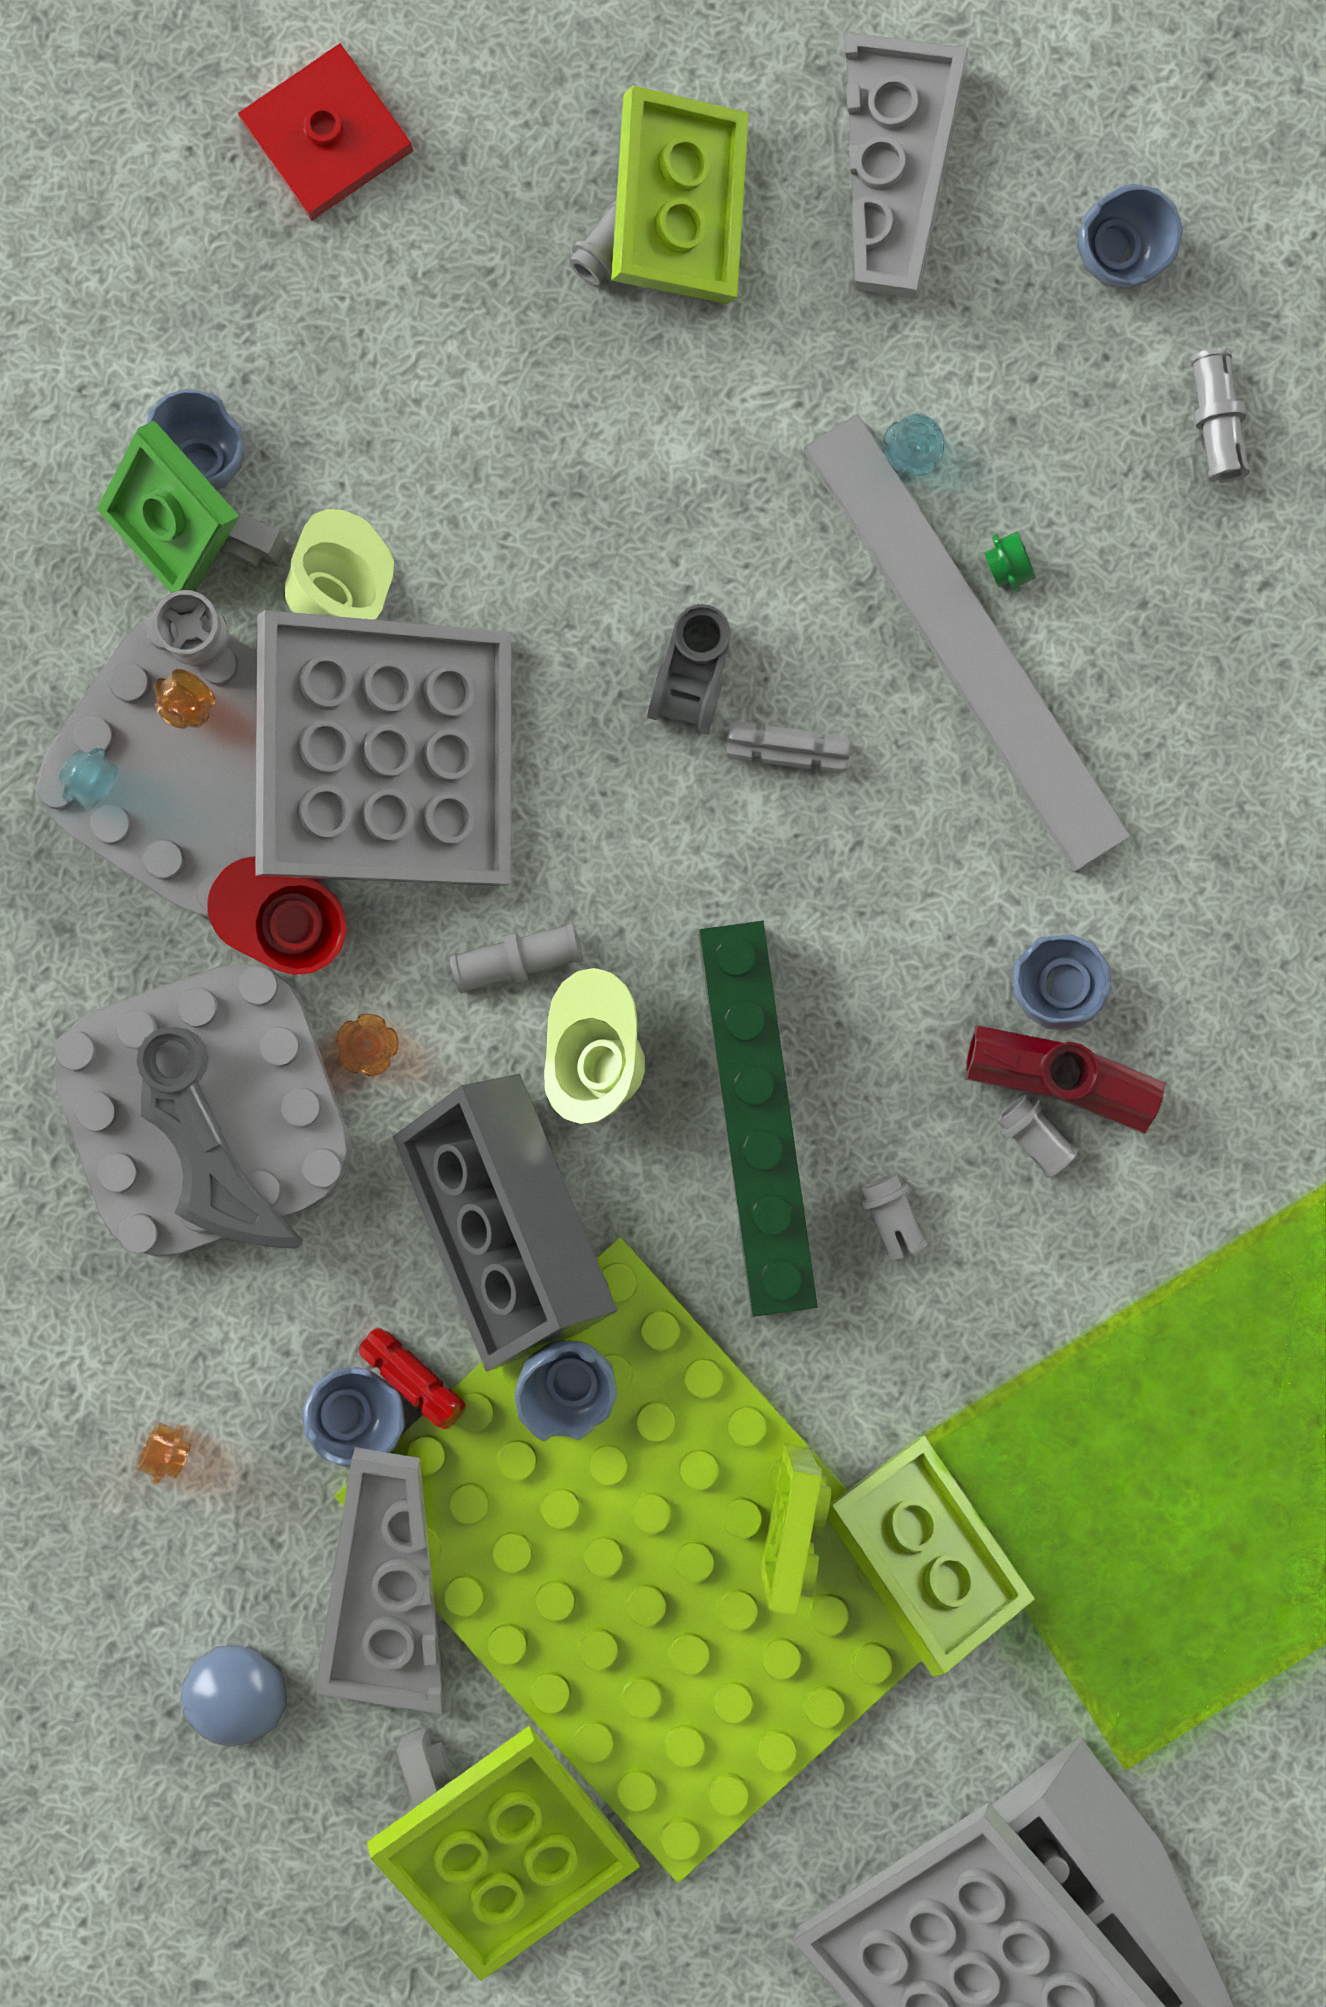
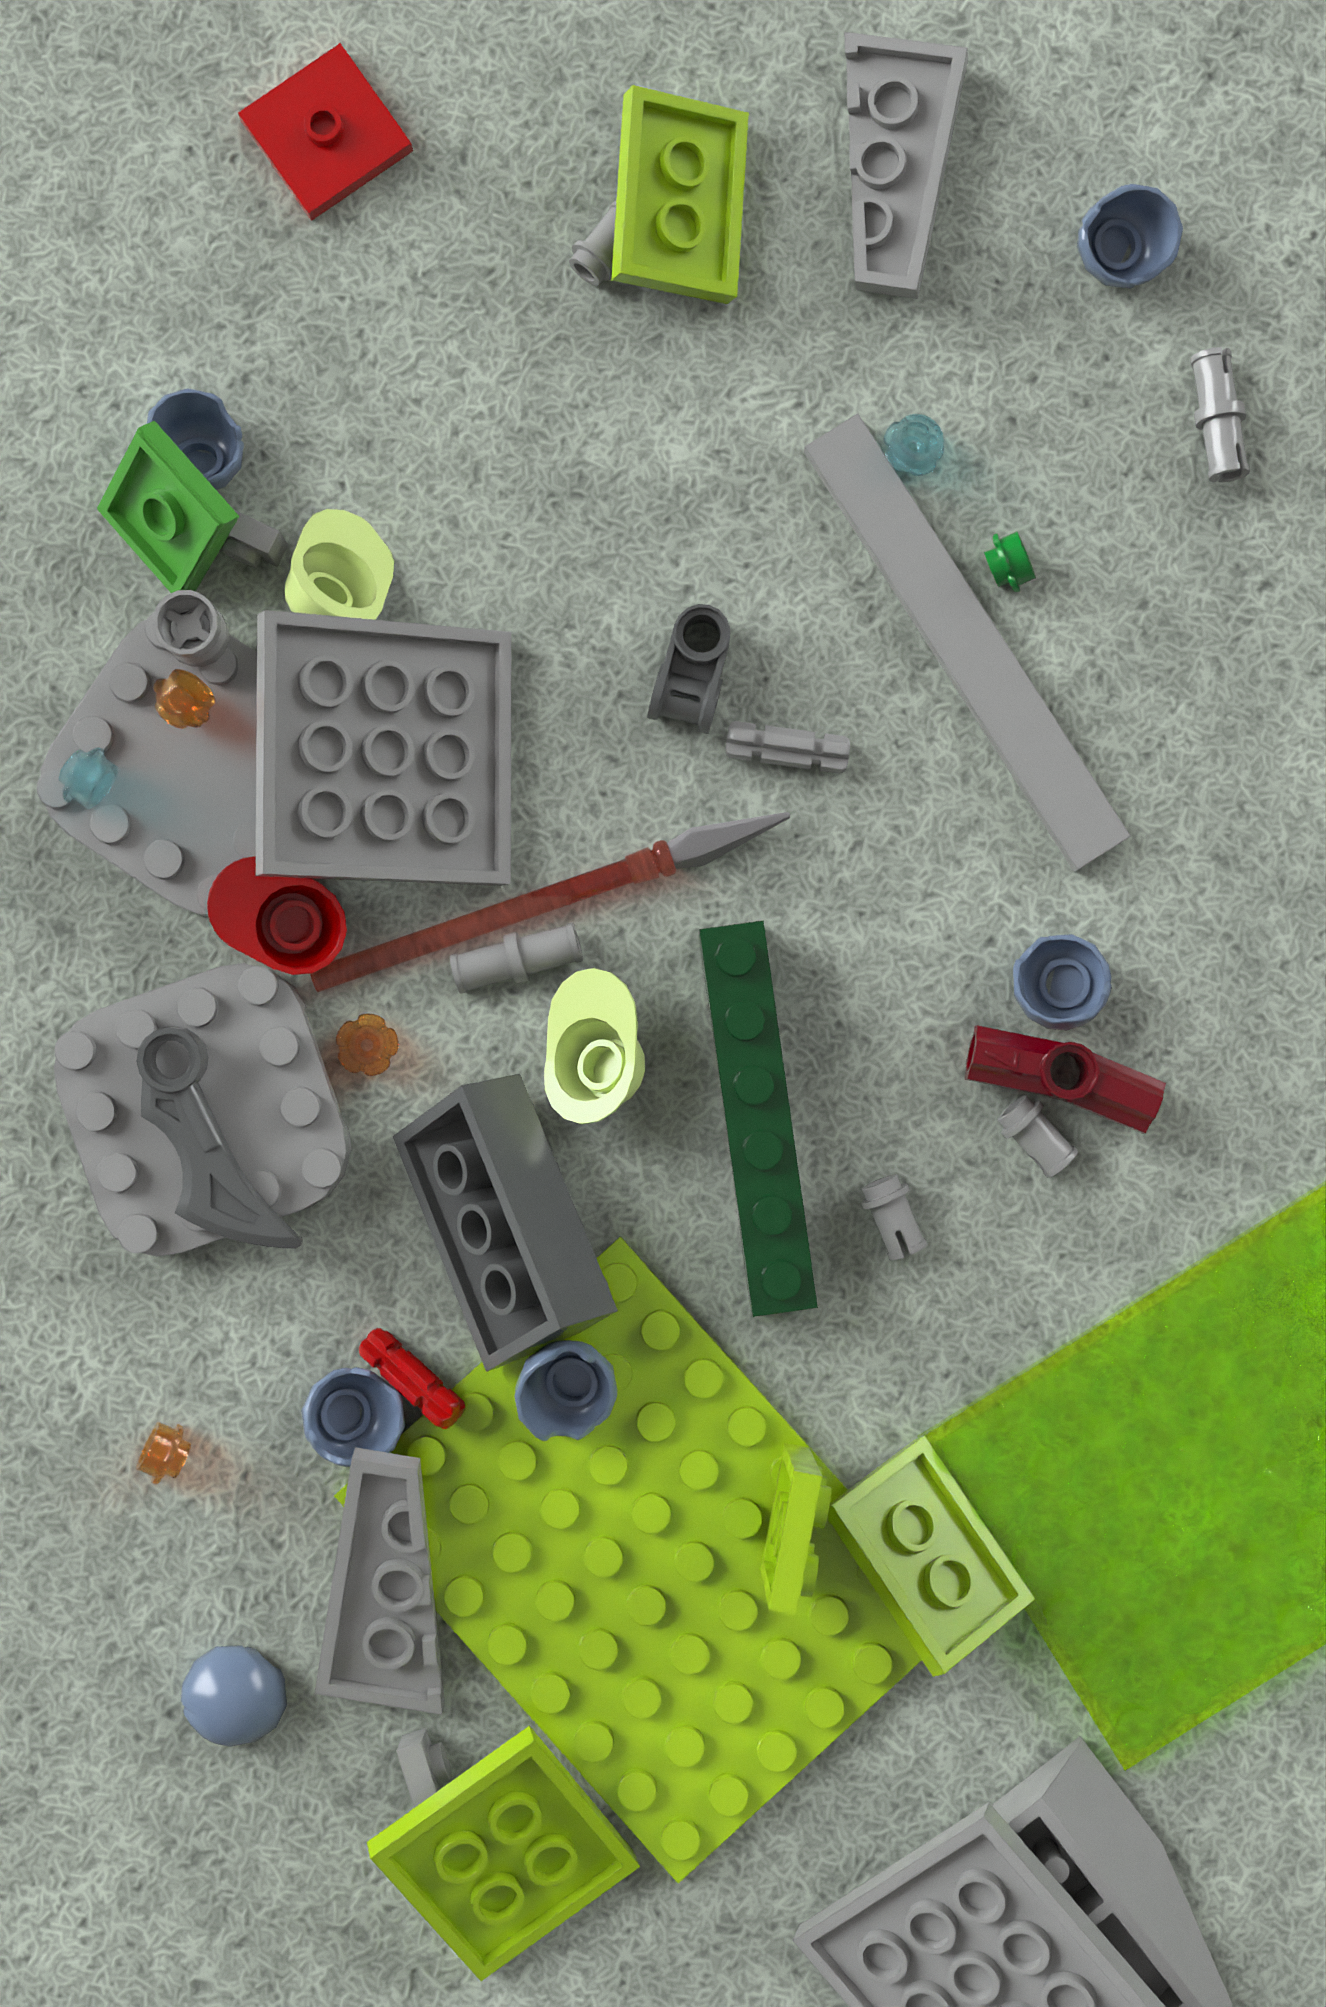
(690, 849): none -> clear red piece

